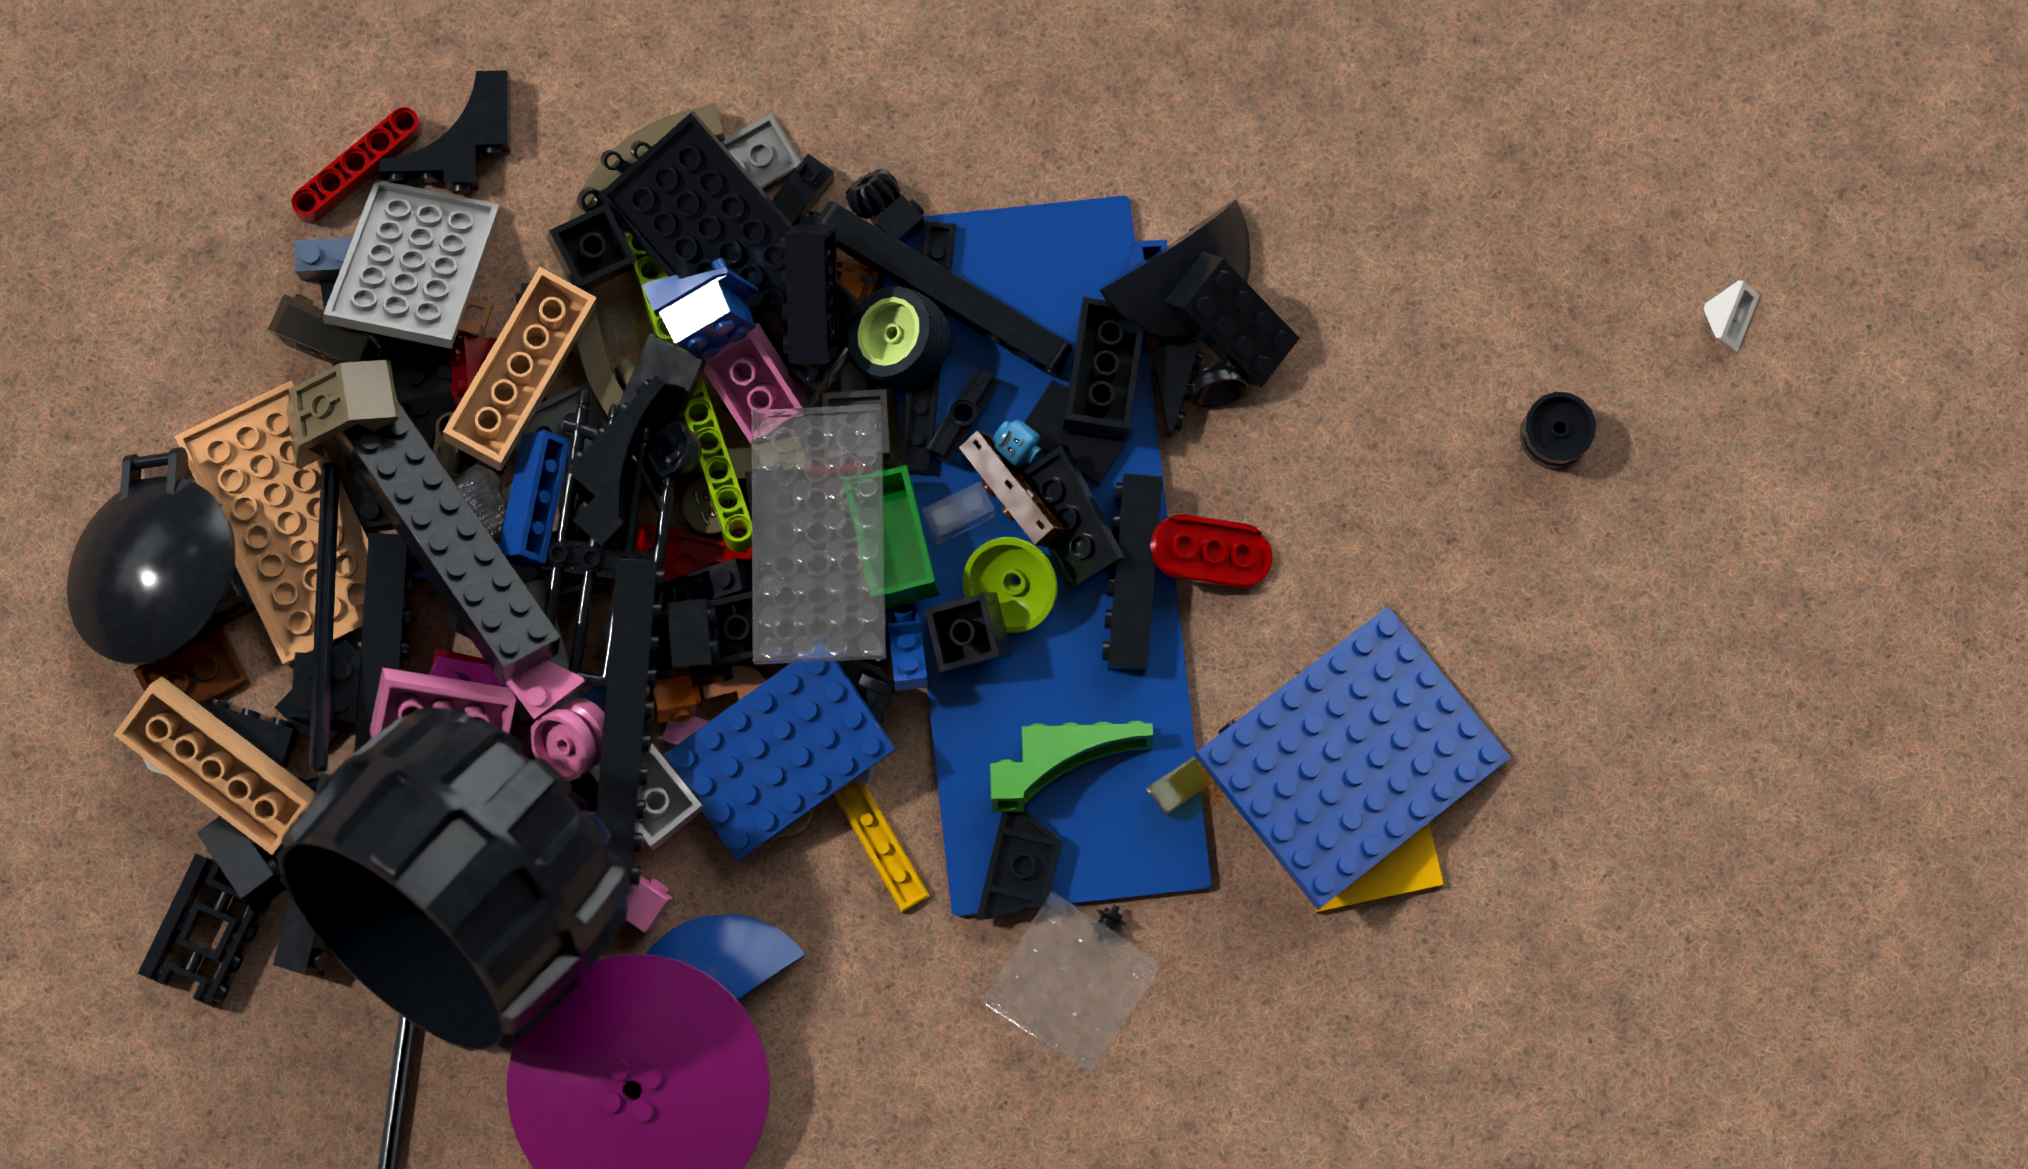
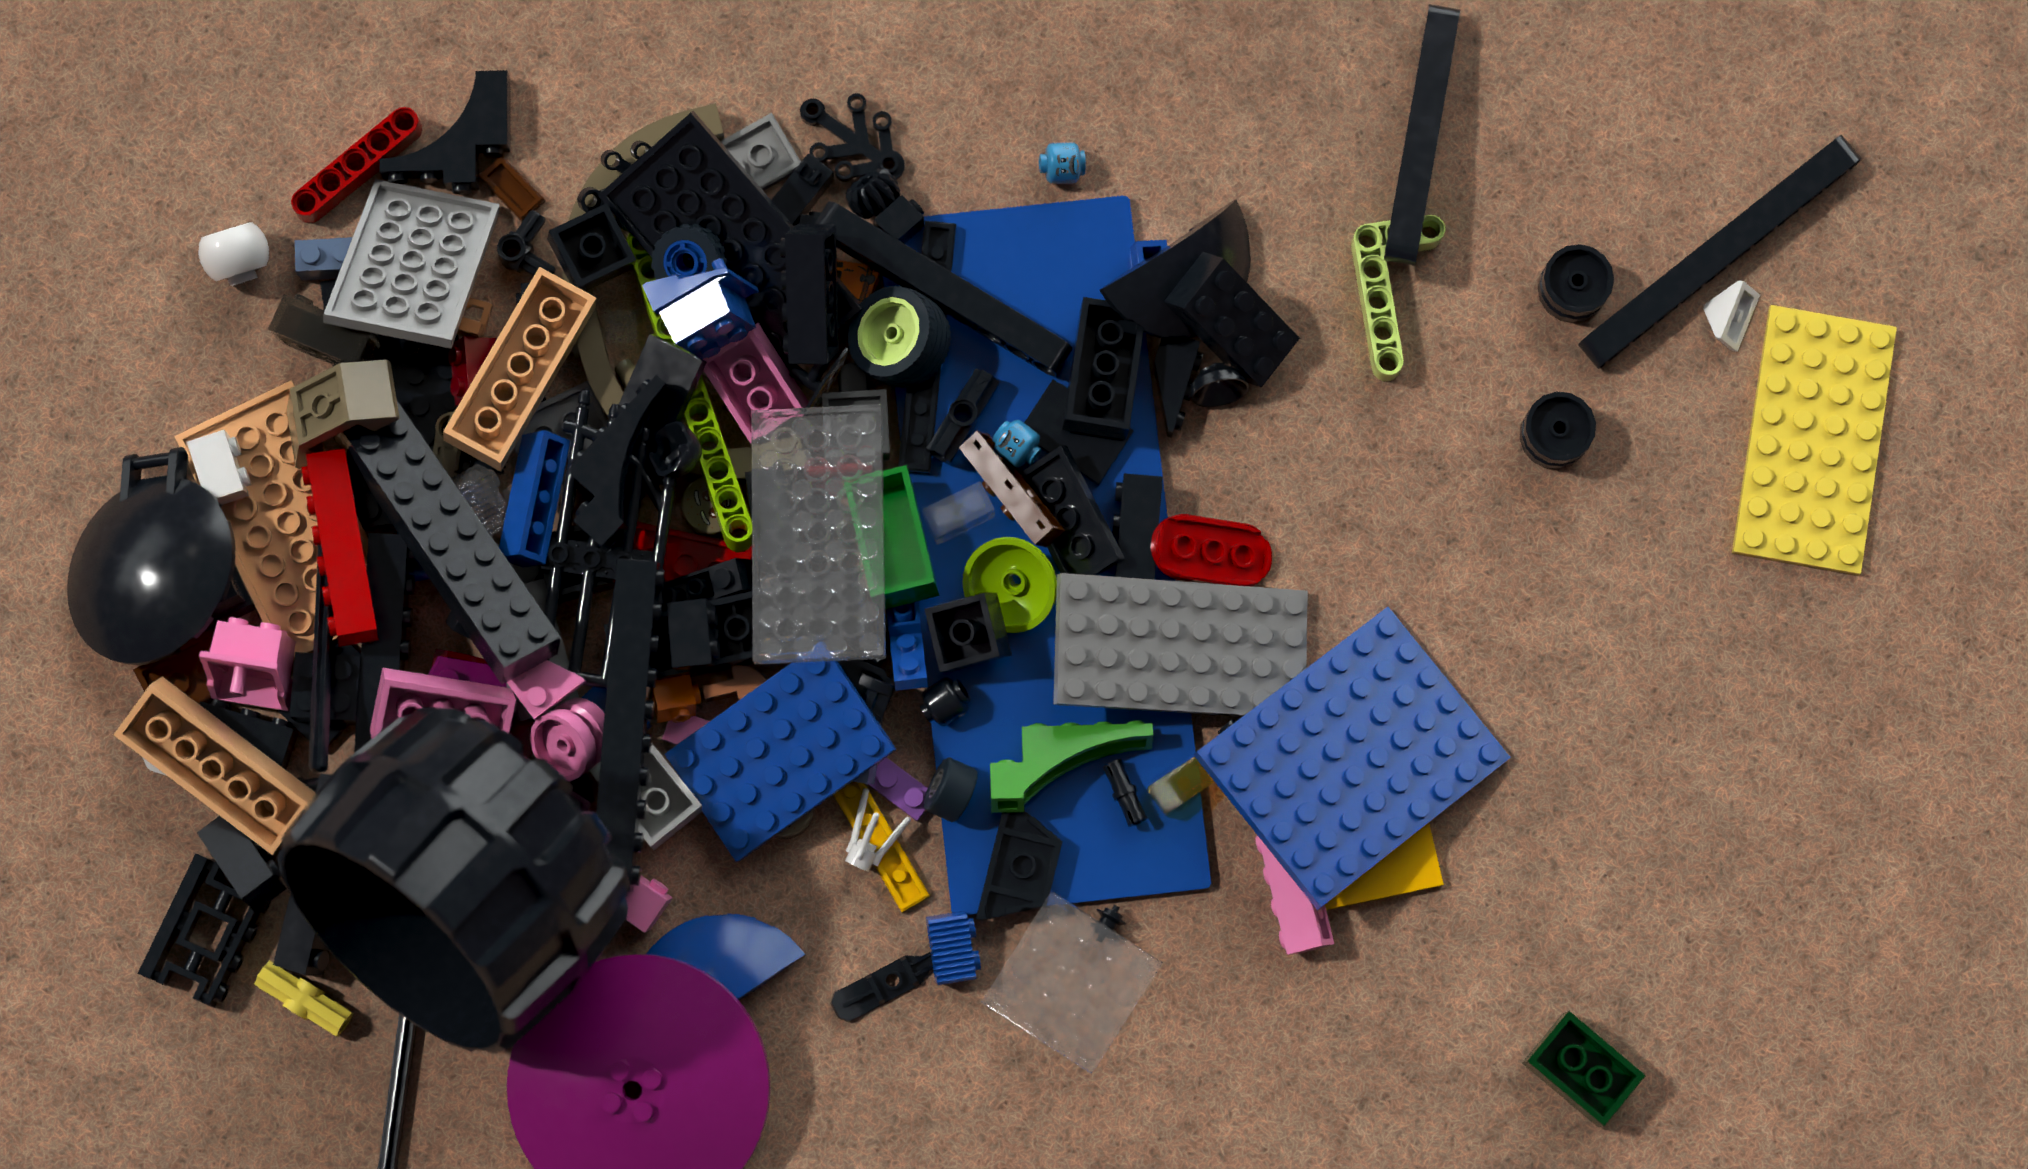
(218, 466): none -> white brick
(234, 253): none -> white wheel
(250, 664): none -> bright pink piece
(303, 998): none -> light yellow piece
(341, 547): none -> red brick
(511, 188): none -> reddish brown tile
(522, 239): none -> black axle
(690, 239): none -> wheel
(855, 143): none -> black plant
(861, 851): none -> white plant
(874, 991): none -> black piece
(900, 788): none -> medium lavender plate
(945, 701): none -> black head
(950, 789): none -> black wheel
(952, 947): none -> blue brick
(1062, 163): none -> dark azure head
(1125, 792): none -> black pin
(1175, 644): none -> light grey plate
(1300, 922): none -> bright pink brick
(1381, 288): none -> yellowish green beam
(1422, 135): none -> black beam
(1581, 266): none -> black wheel
(1583, 1069): none -> dark green brick
(1719, 251): none -> black beam
(1814, 440): none -> light yellow plate

